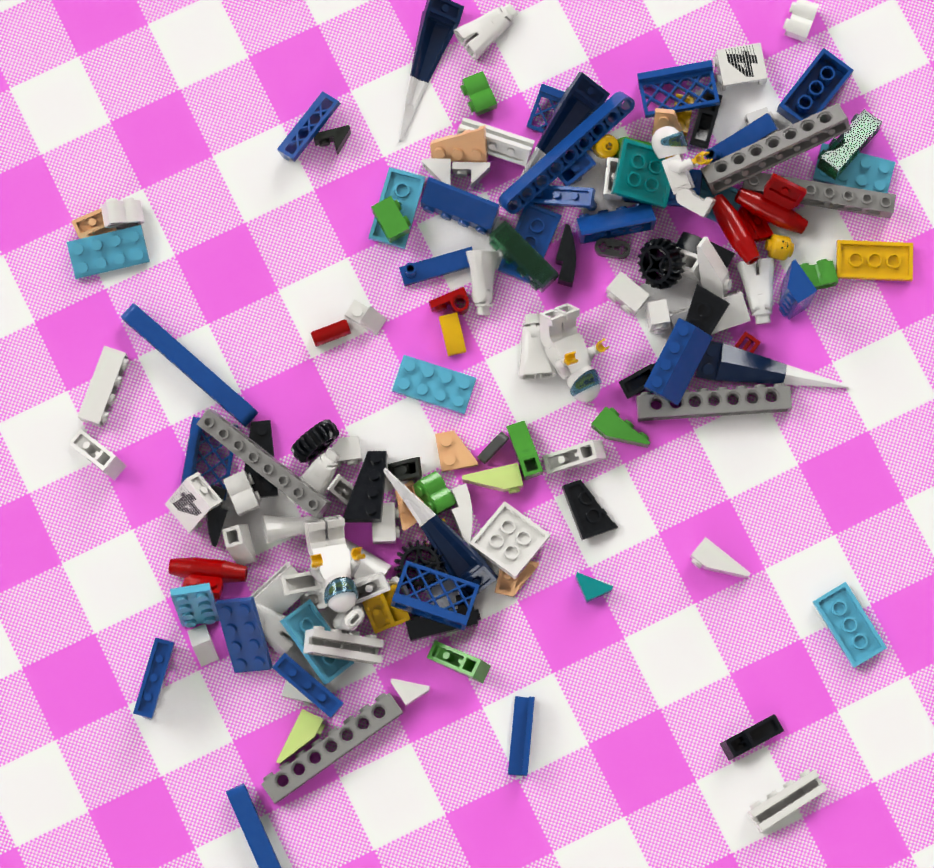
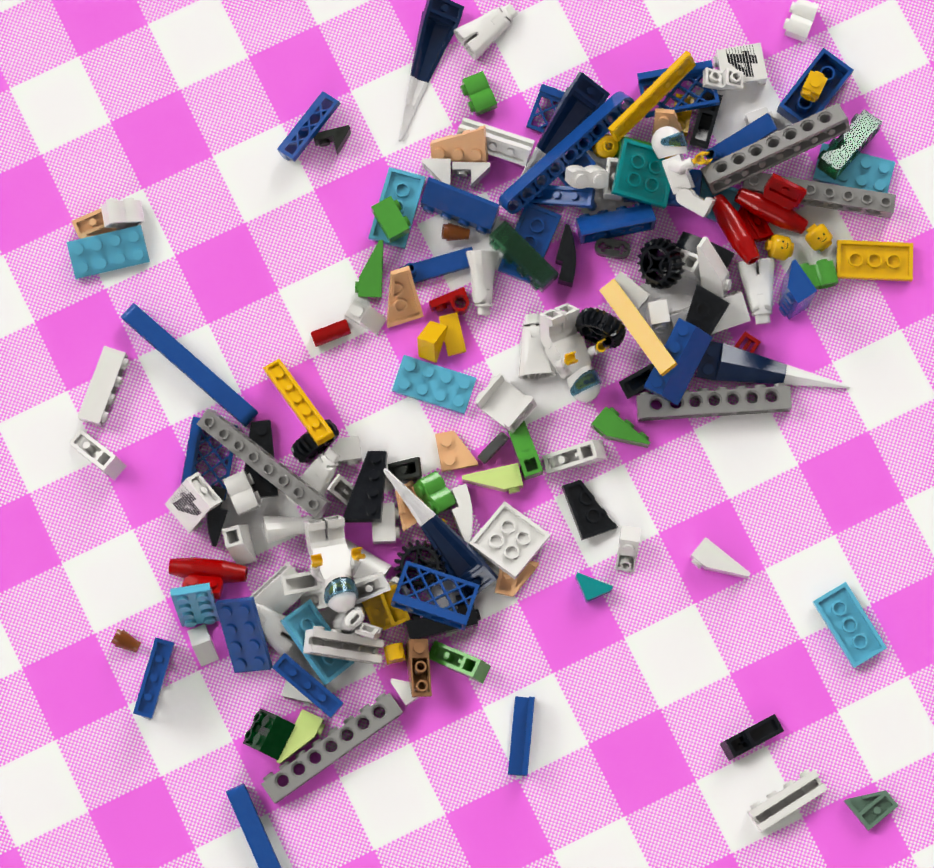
(125, 641): none -> dark orange cone
(268, 733): none -> dark green slope
(298, 402): none -> yellow tile
(369, 631): none -> white slope
(372, 275): none -> bright green slope
(394, 653): none -> yellow leg
(402, 298): none -> light nougat wing
(418, 667): none -> medium nougat slope
(431, 341): none -> yellow slope
(454, 232): none -> dark orange cone
(505, 403): none -> white panel
(583, 177): none -> white brick
(598, 324): none -> black gear
(627, 548): none -> white slope
(638, 327): none -> yellow tile
(652, 96): none -> yellow tile
(722, 80): none -> white slope
(813, 86): none -> yellow brick
(818, 237): none -> yellow head
(871, 807): none -> sand green wing

